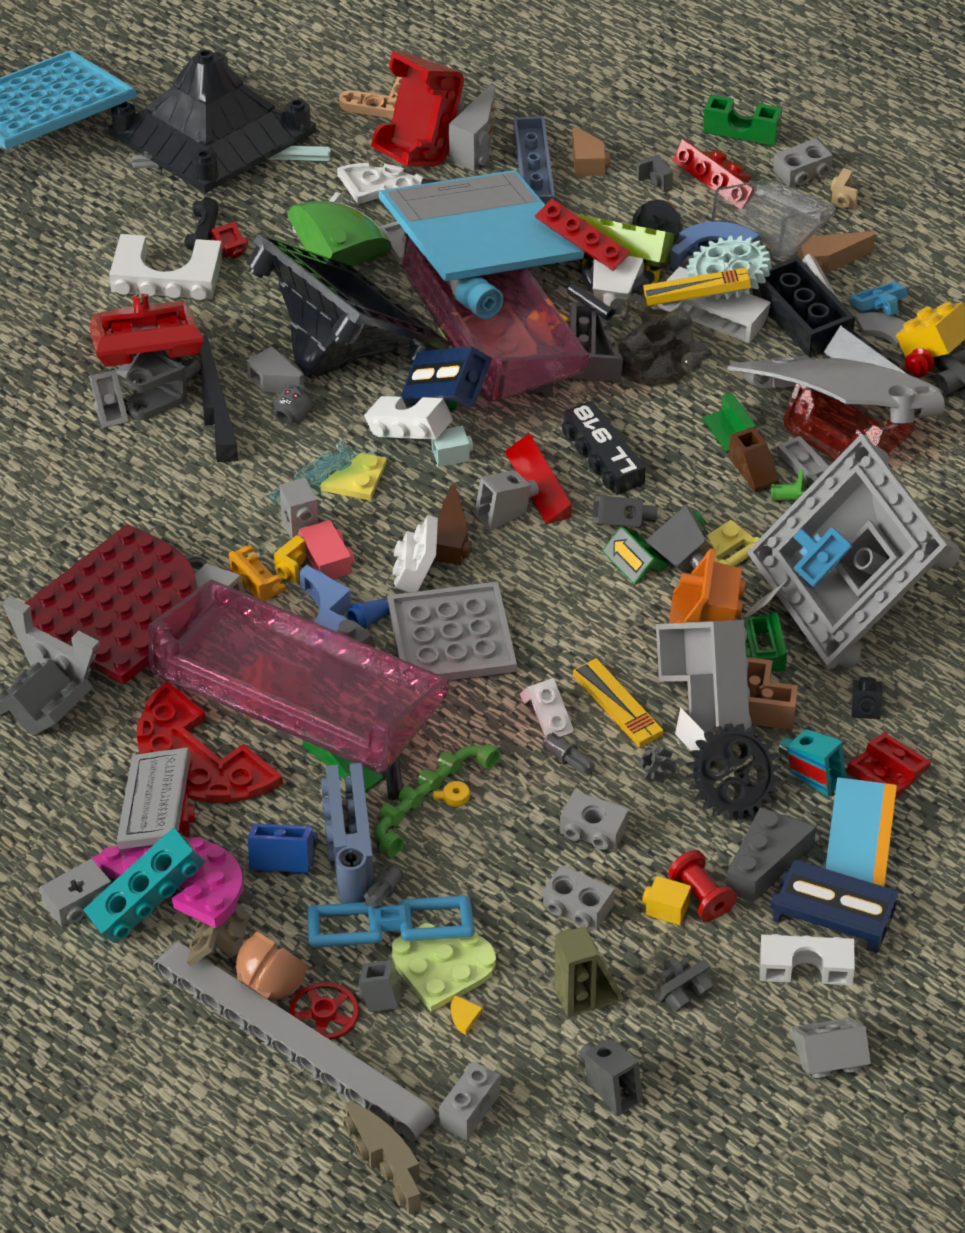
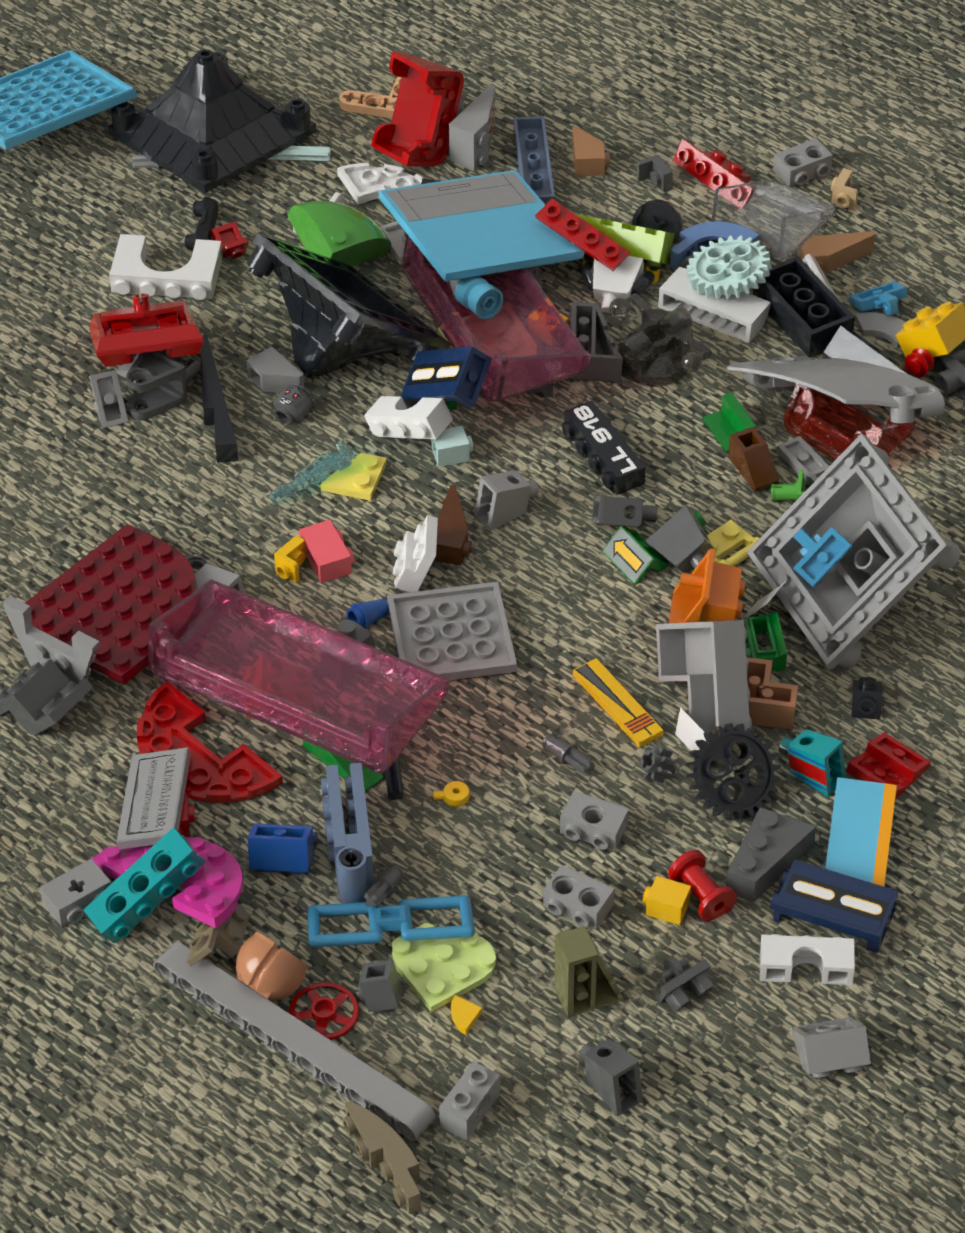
(254, 574): light orange hinge -> none
(297, 506): light grey brick -> none
(330, 596): medium blue arch -> none
(429, 781): bright green bar -> none
(531, 465): red slope -> none
(548, 707): white bracket -> none
(590, 301): black piece -> none
(697, 286): yellow tile -> none
(724, 120): green arch -> none

